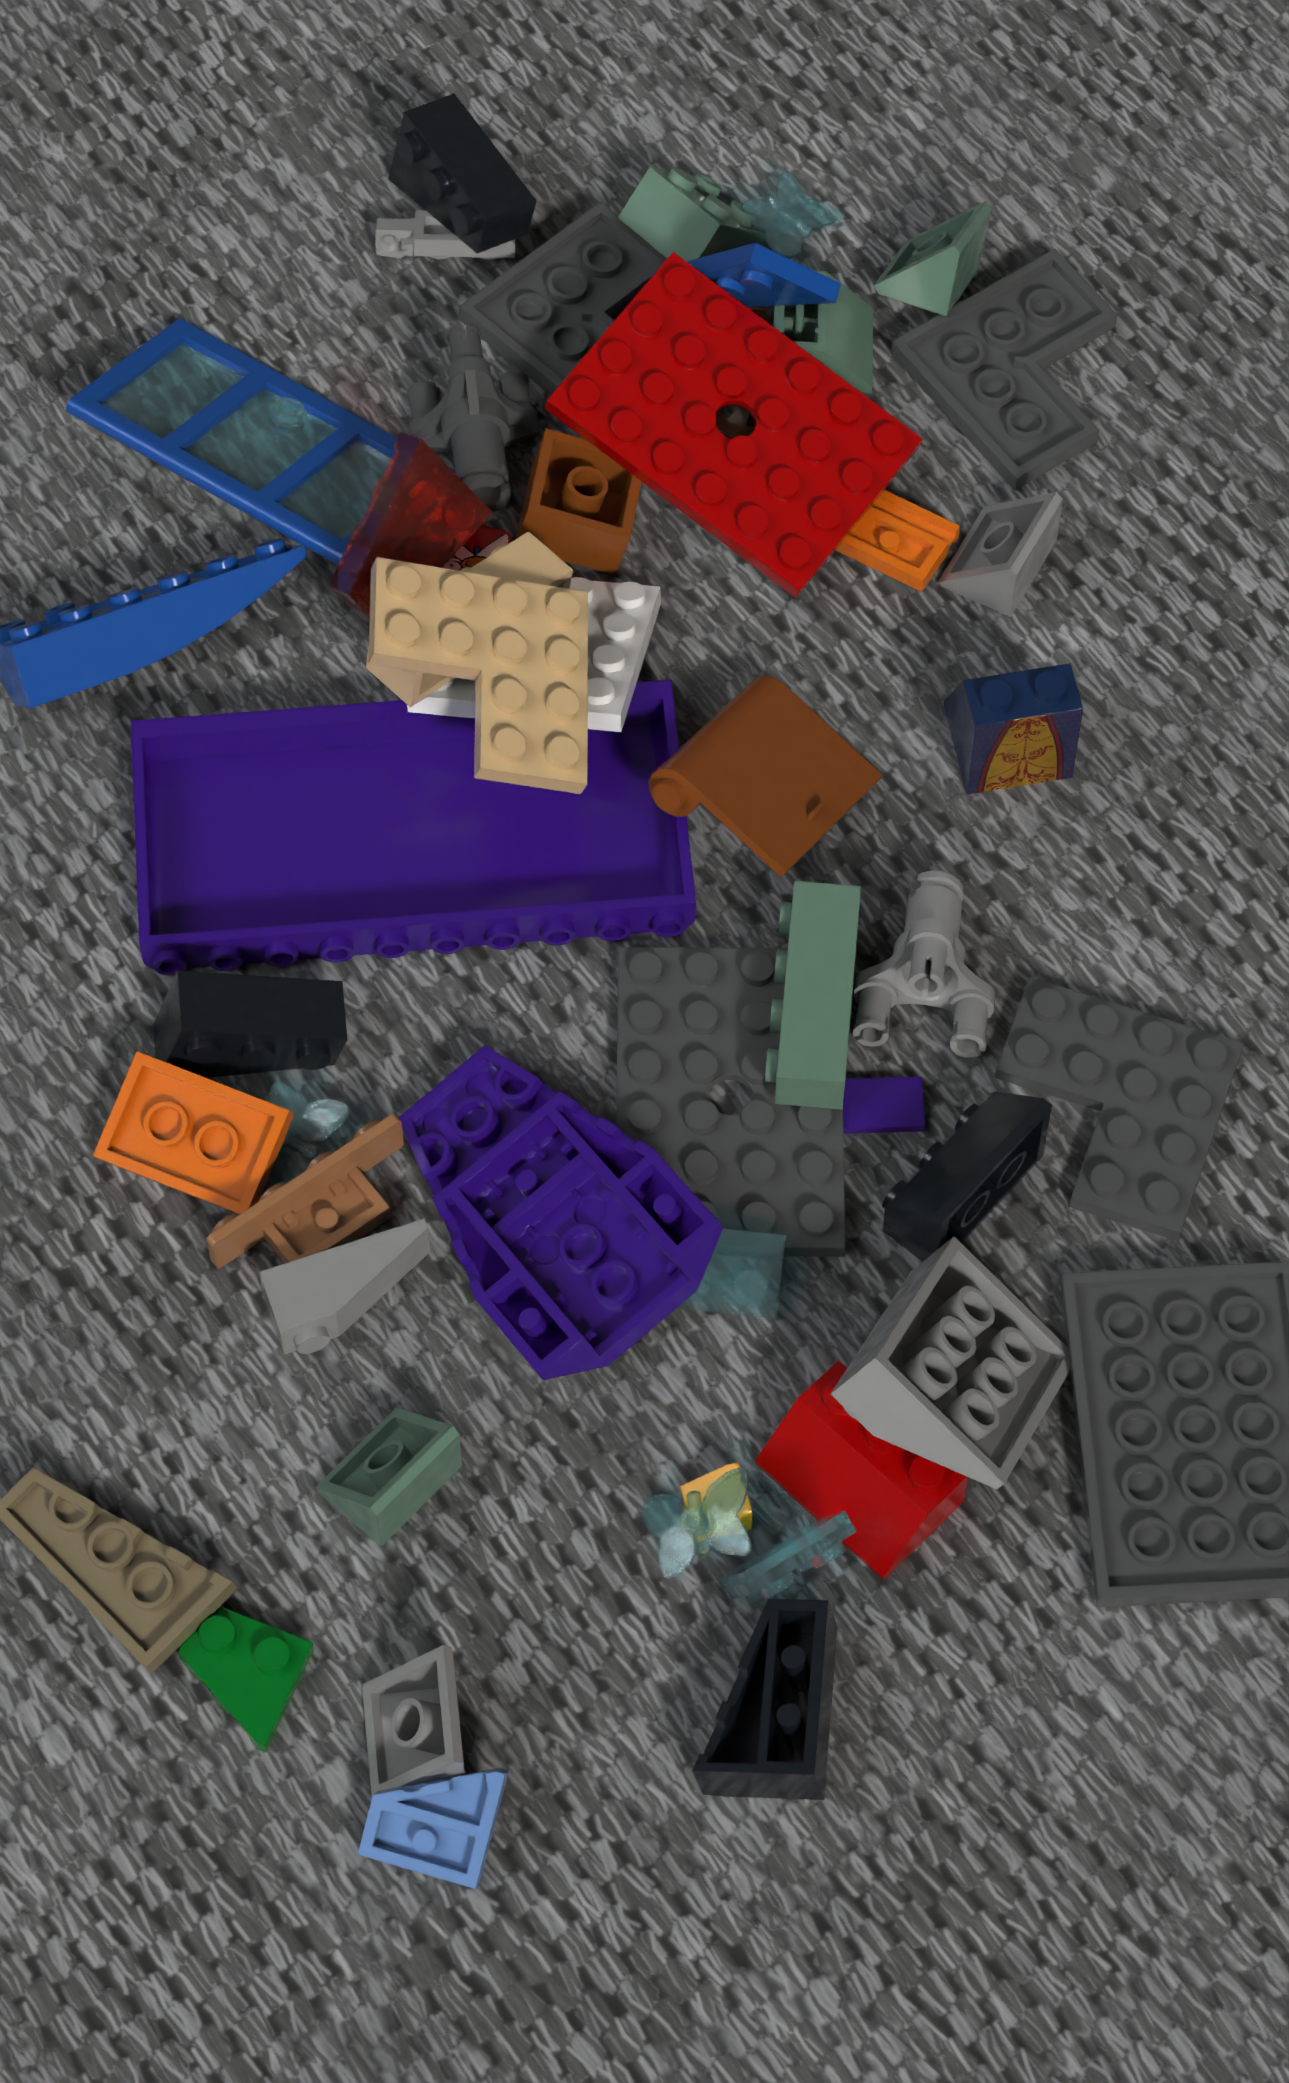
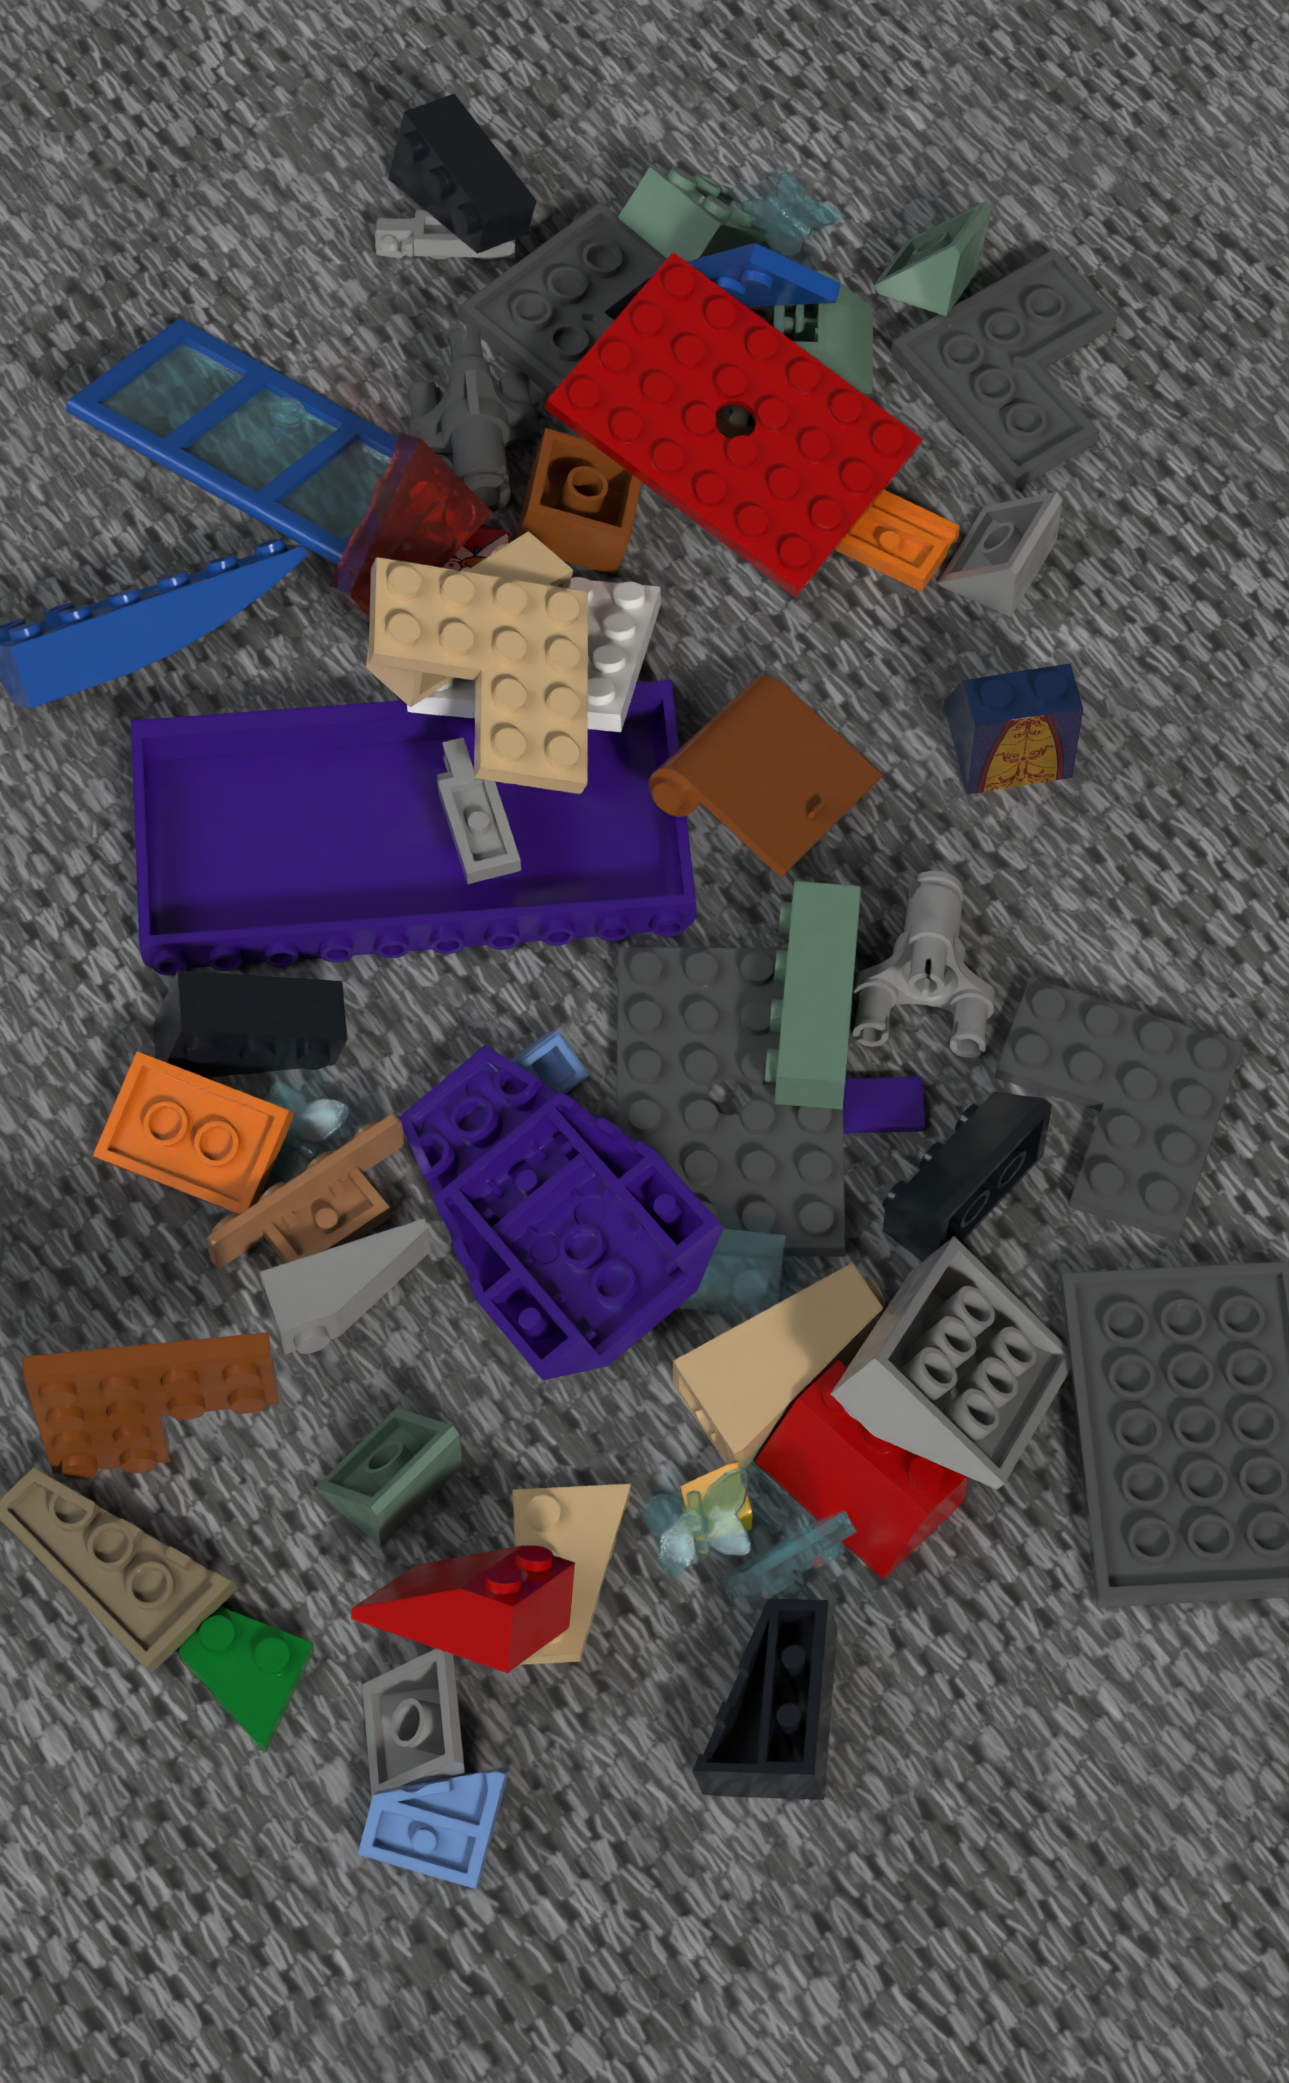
(111, 1402): none -> dark orange plate
(475, 818): none -> light grey hinge
(478, 1605): none -> red slope
(552, 1062): none -> medium blue slope
(578, 1527): none -> tan wing
(756, 1371): none -> tan slope

